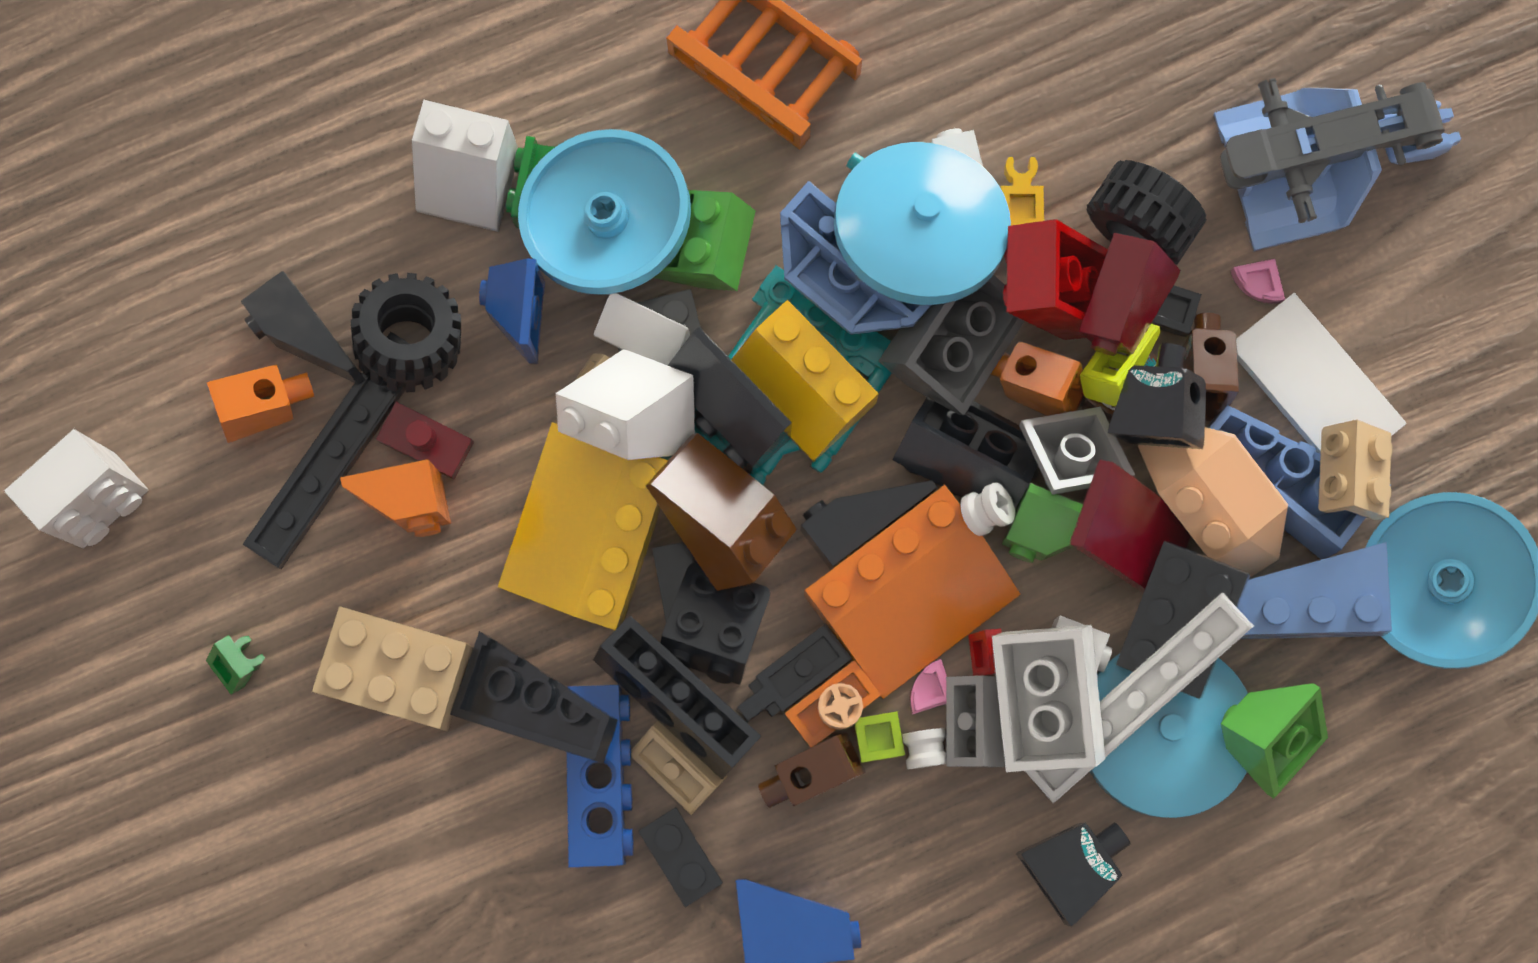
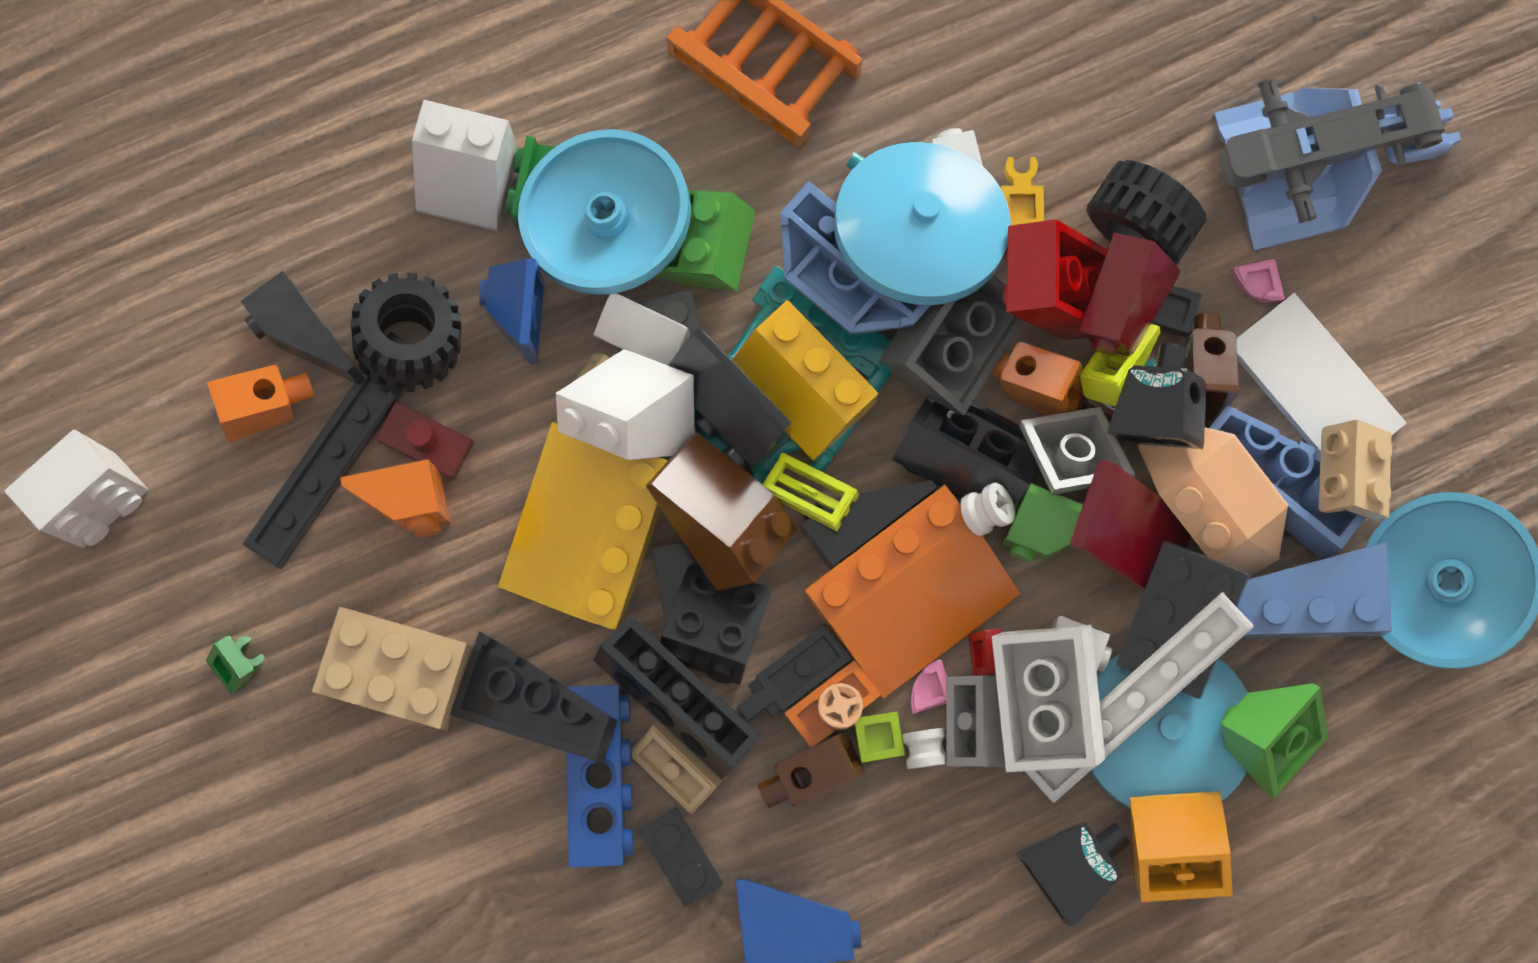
(839, 508): none -> neon yellow tile
(1180, 846): none -> light orange slope

